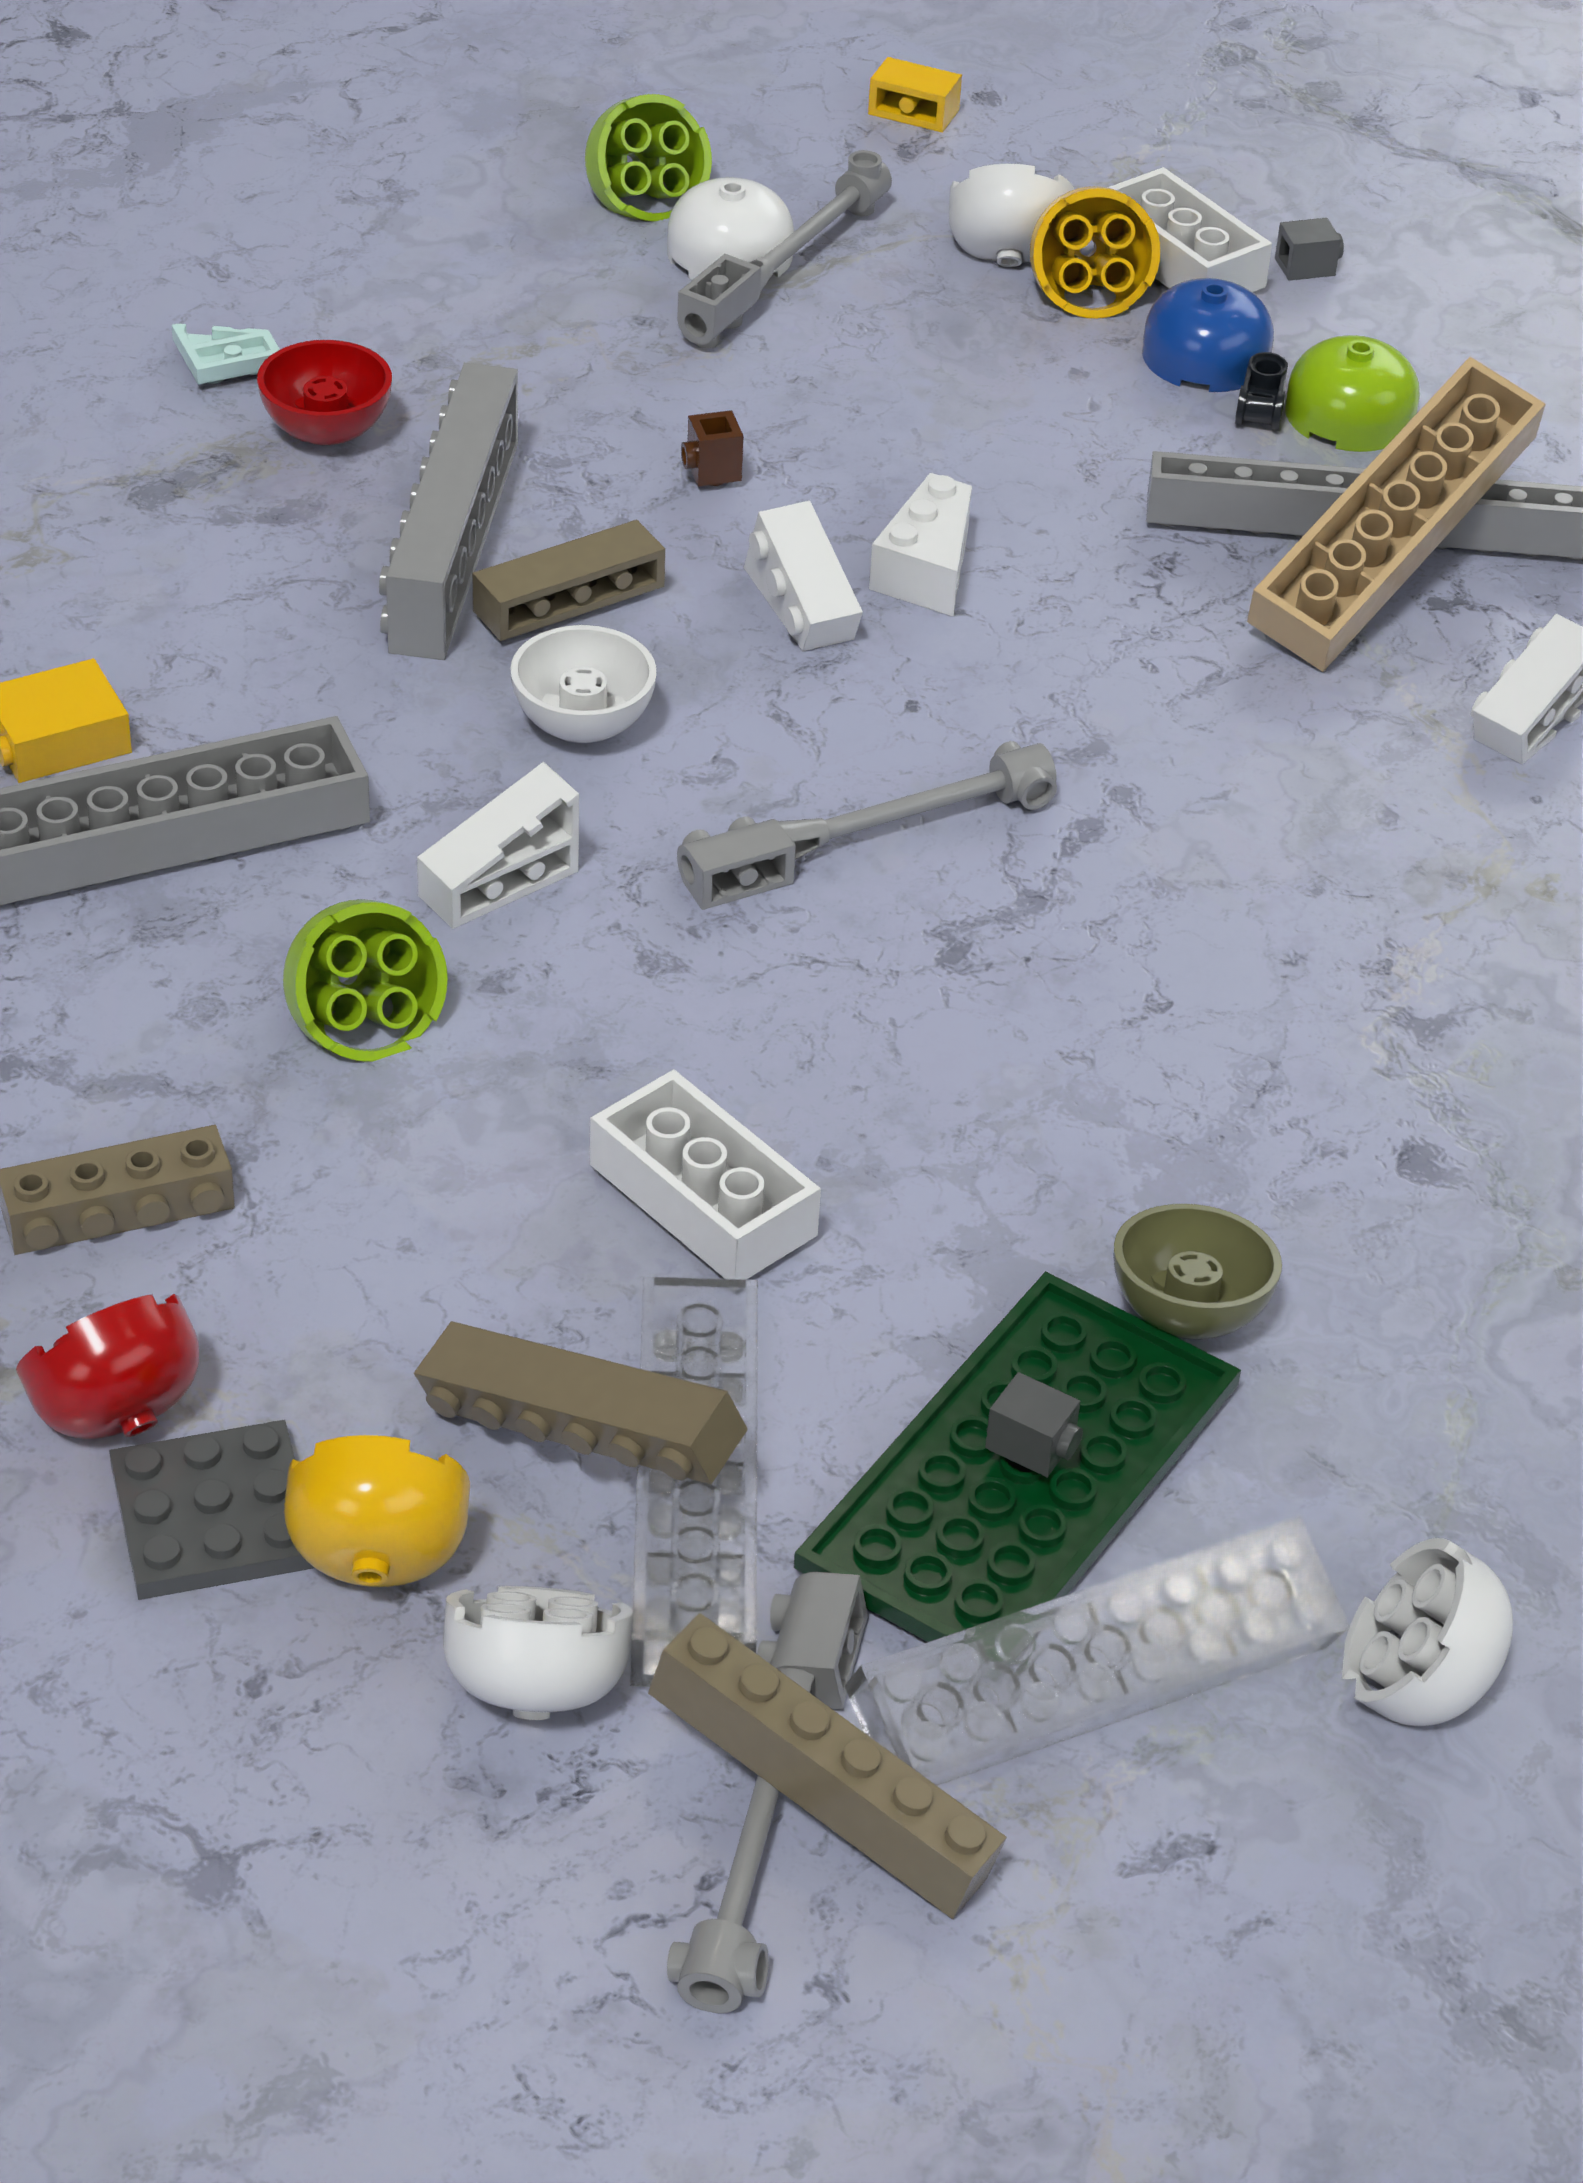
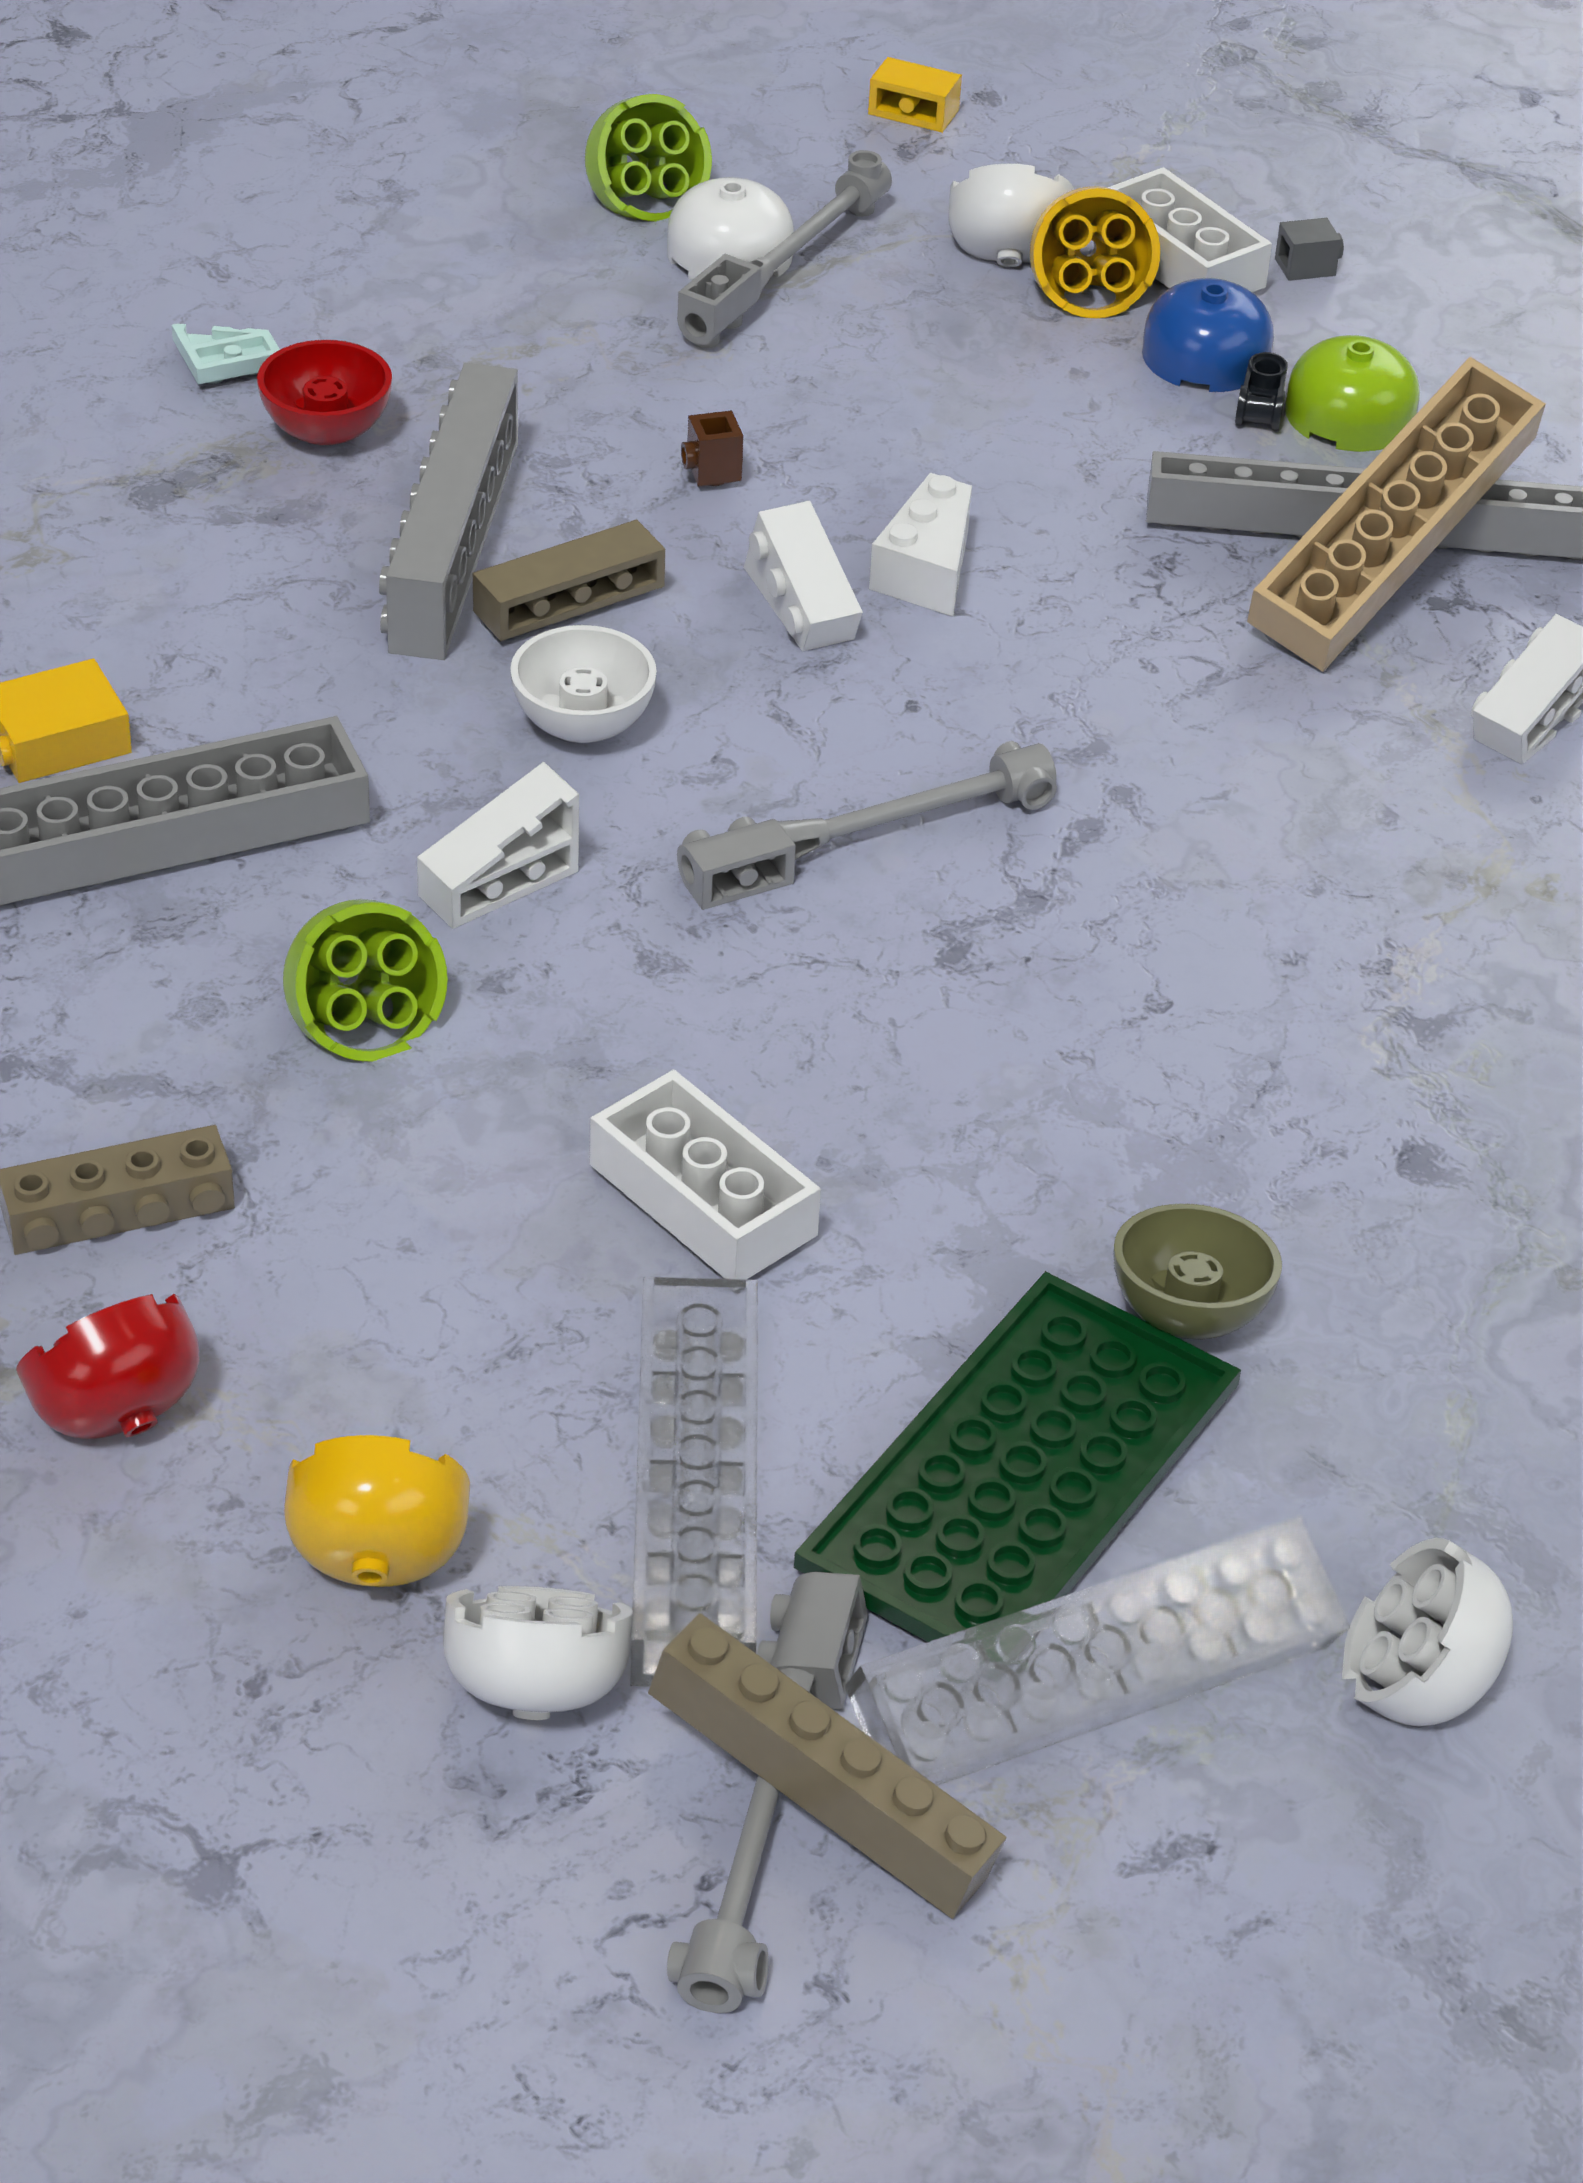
(206, 1508): dark grey plate -> none
(581, 1402): dark tan brick -> none
(1034, 1425): dark grey brick -> none

